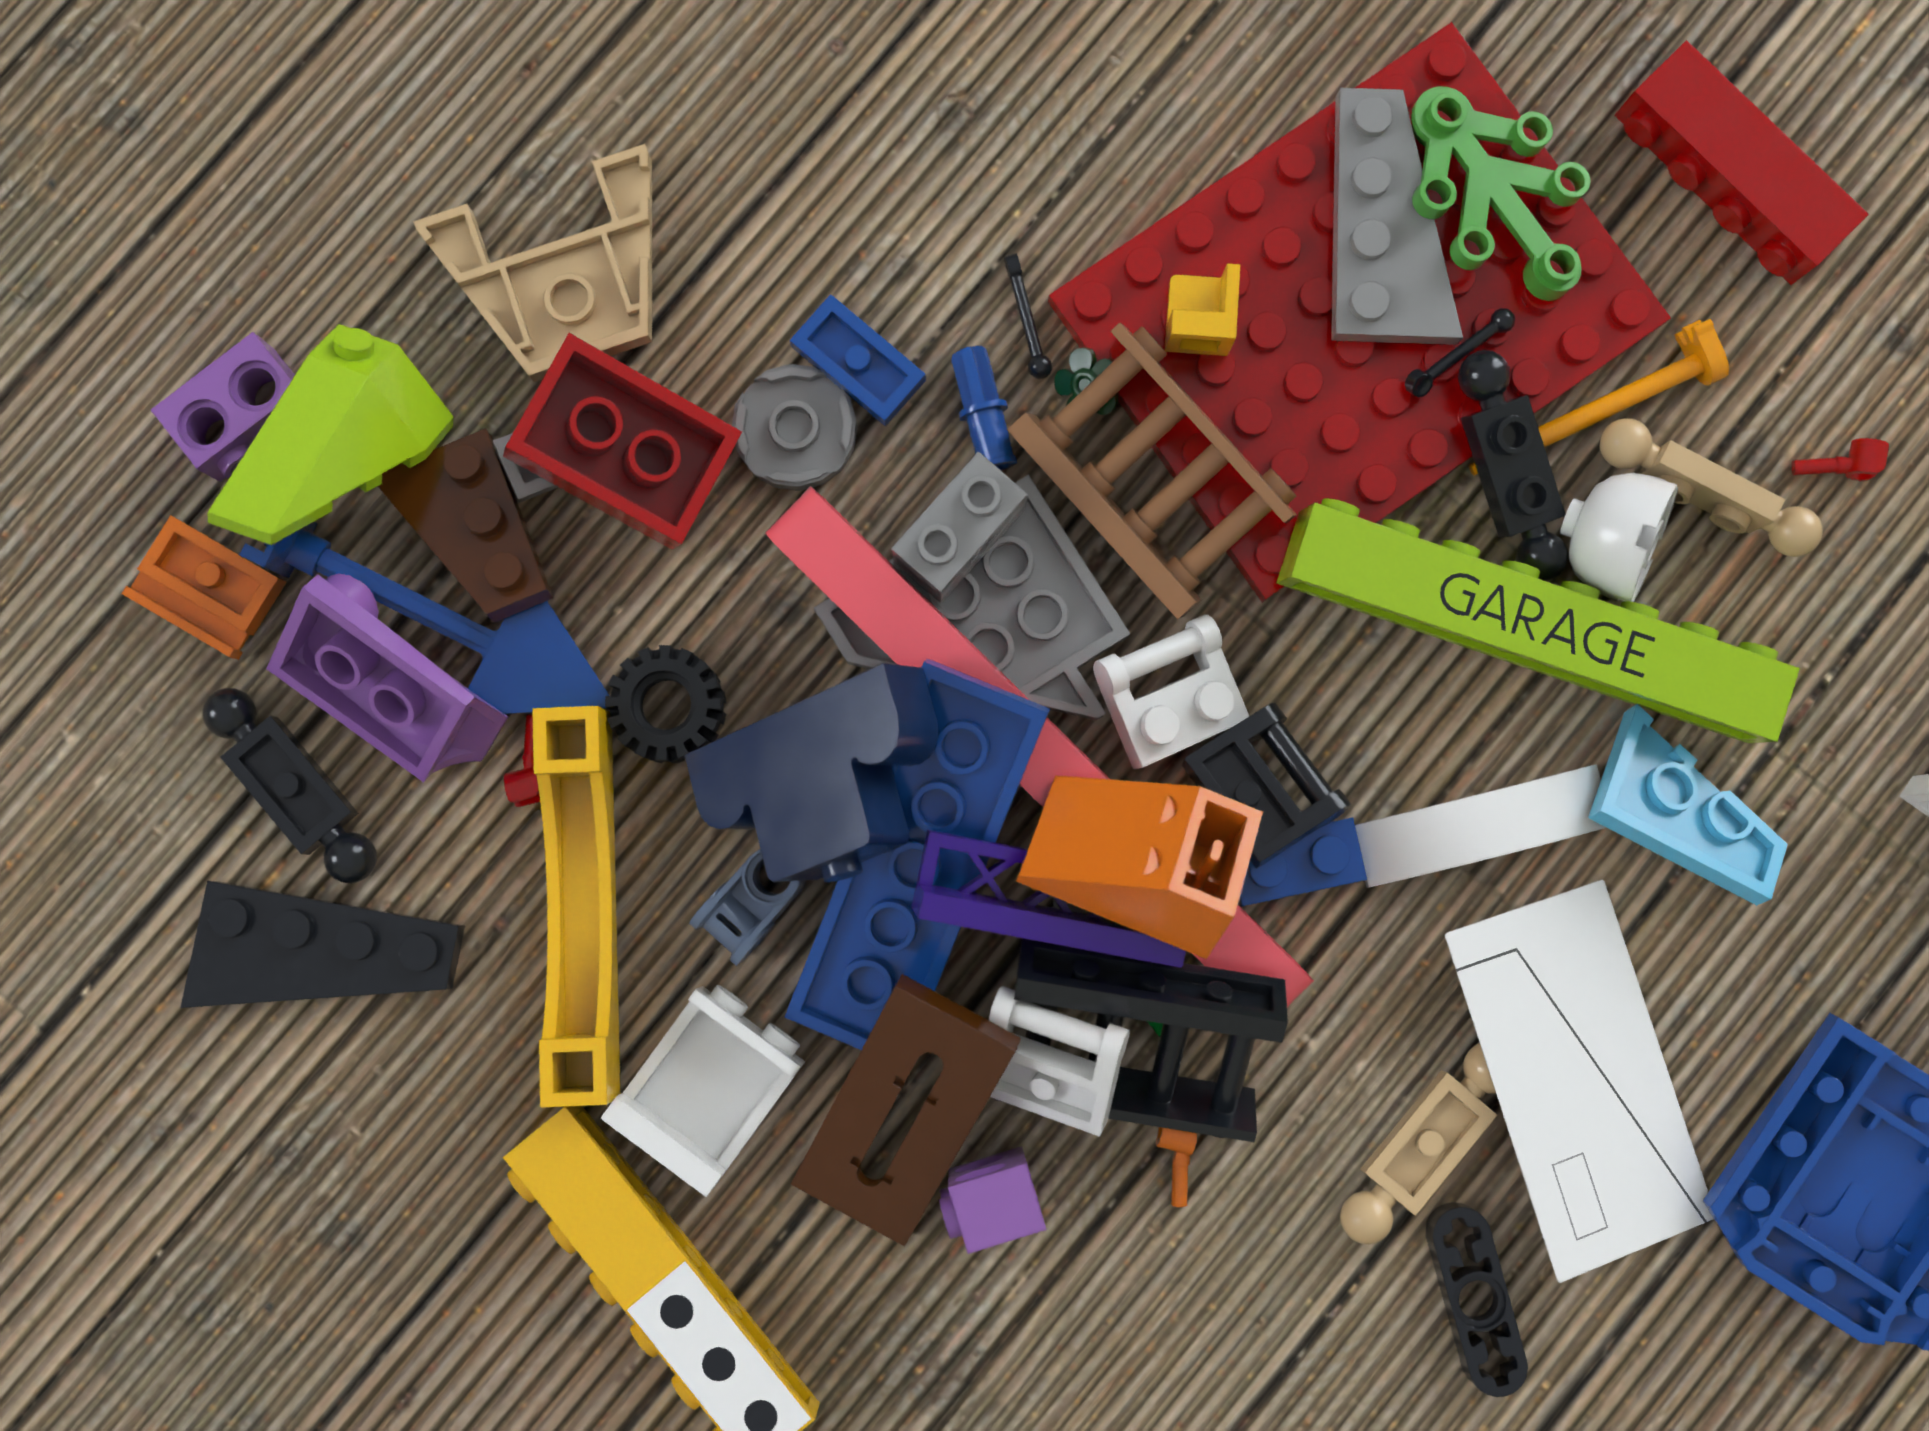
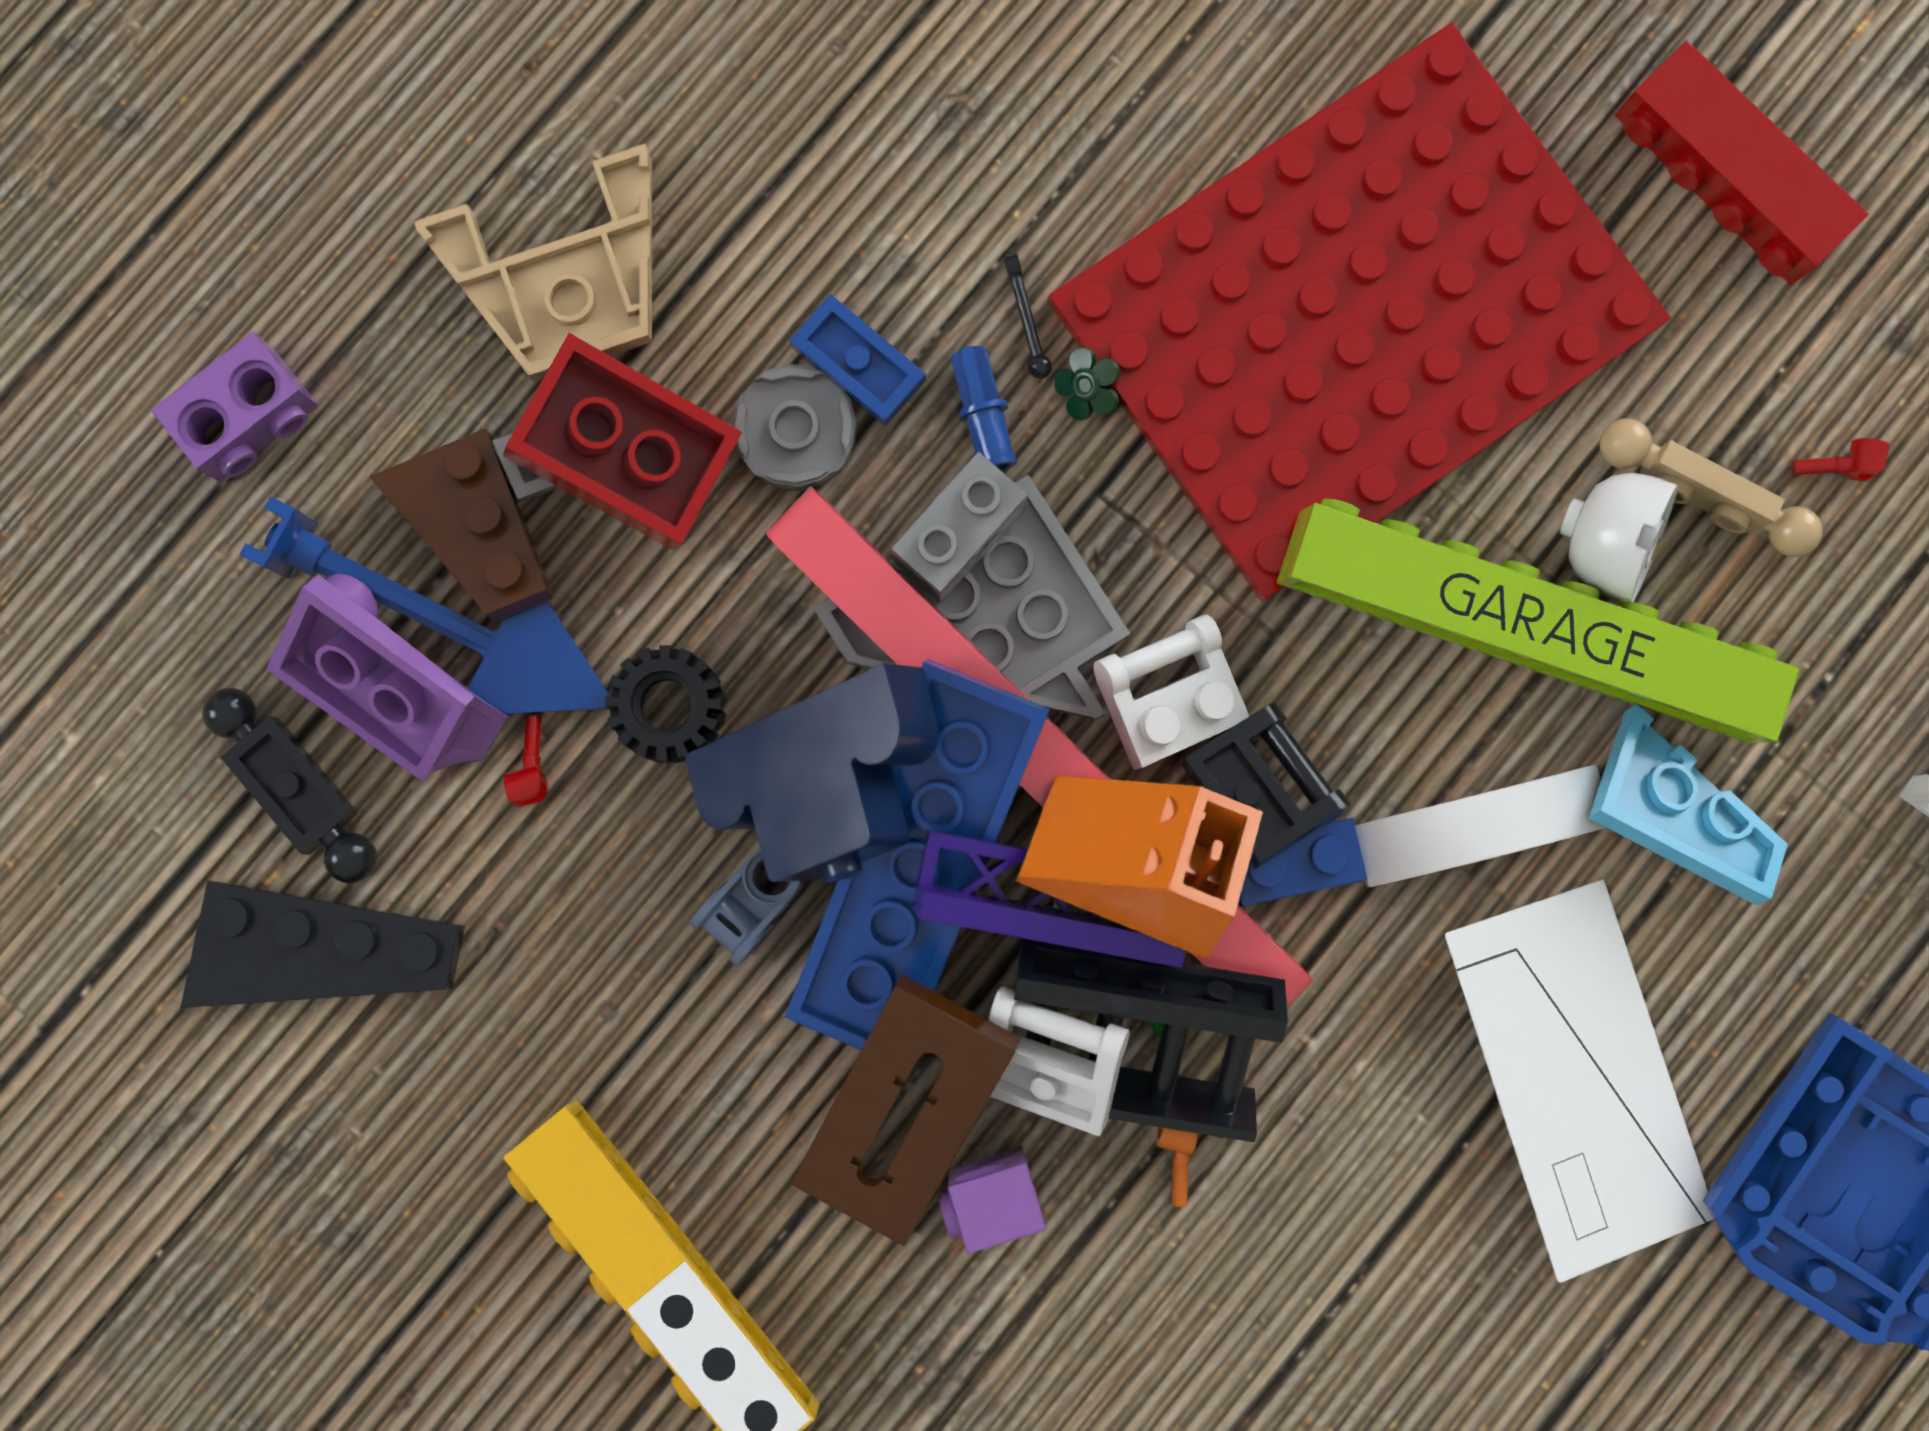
(204, 587): orange plate -> none
(335, 429): lime wedge -> none
(581, 999): yellow arch -> none
(705, 1088): white panel -> none
(1091, 485): medium nougat fence -> none
(1203, 313): yellow panel -> none
(1385, 255): light grey wing -> none
(1421, 382): black hinge -> none
(1421, 1149): tan plate -> none
(1472, 1349): black beam -> none
(1494, 183): bright green plant -> none
(1512, 463): black plate -> none
(1702, 360): light orange piece -> none

